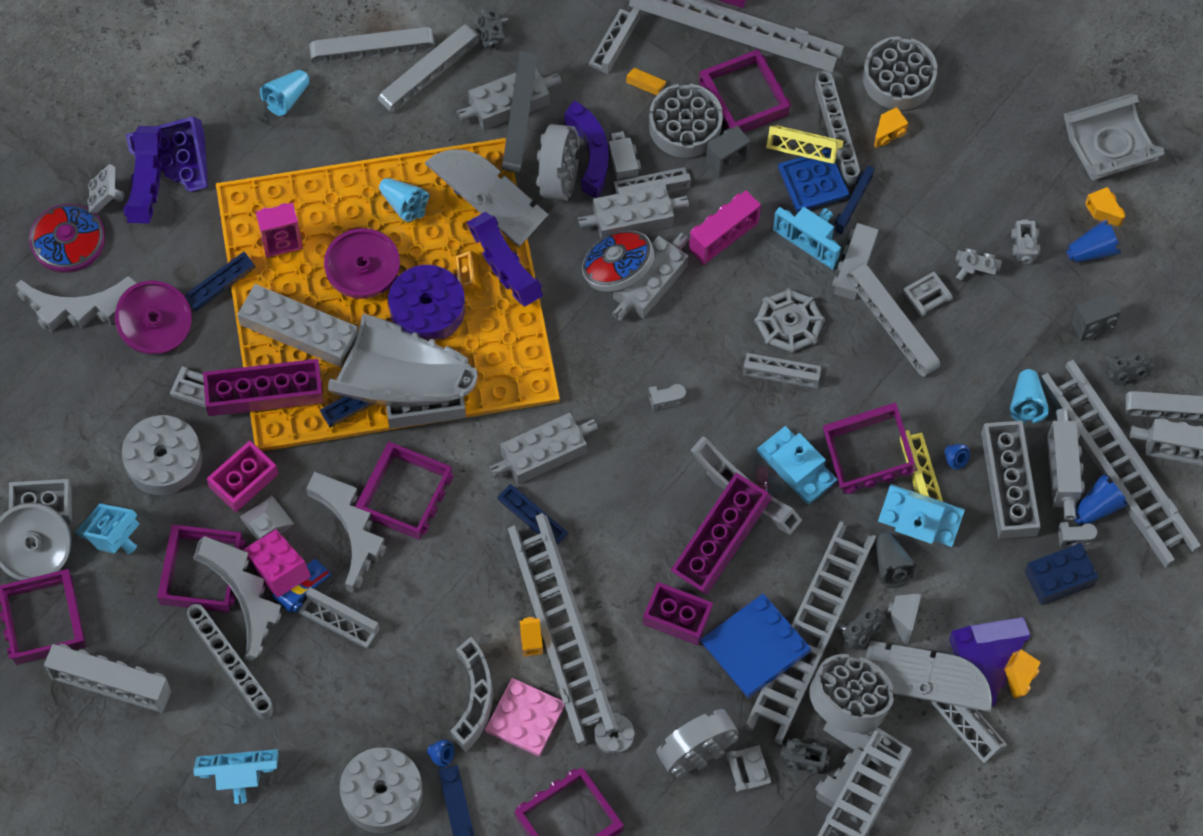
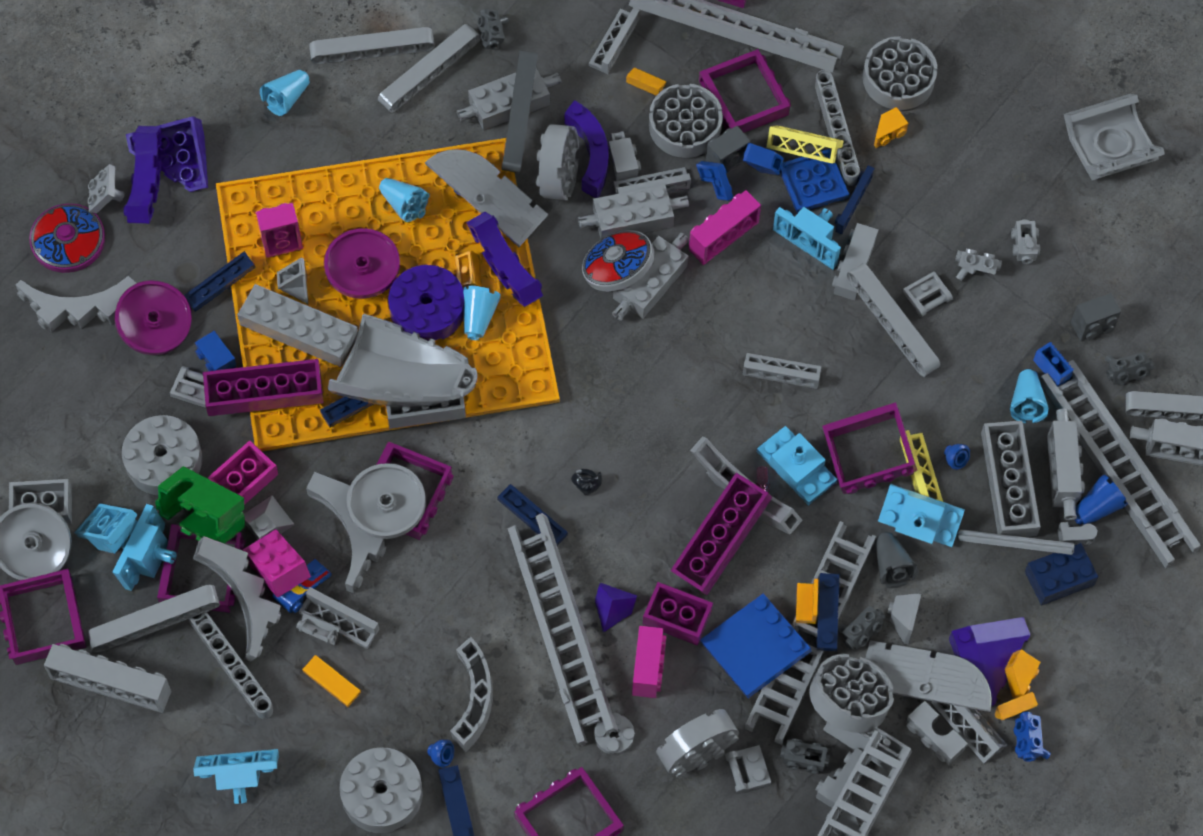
(144, 550): none -> medium azure brick
(153, 618): none -> light grey beam
(214, 353): none -> blue brick
(215, 508): none -> green piece
(294, 280): none -> light grey slope
(318, 628): none -> light grey hinge
(331, 681): none -> light orange tile
(386, 501): none -> light grey dish
(478, 310): none -> medium azure cone
(525, 717): bright pink plate -> none
(531, 636): light orange slope -> none
(543, 448): light grey brick -> none
(585, 484): none -> black piece
(613, 605): none -> dark purple slope
(649, 662): none -> dark pink brick
(667, 397): light grey leg -> none
(717, 175): none -> blue plate
(763, 159): none -> blue slope
(785, 329): light grey plate -> none
(807, 602): none -> light orange panel
(828, 612): none -> dark blue plate
(946, 747): none -> light grey arch
(1016, 541): none -> light grey axle
(1016, 706): none -> light orange slope
(1029, 737): none -> blue brick
(1053, 363): none -> blue brick
(1094, 244): blue cone -> none
(1103, 207): light orange slope -> none

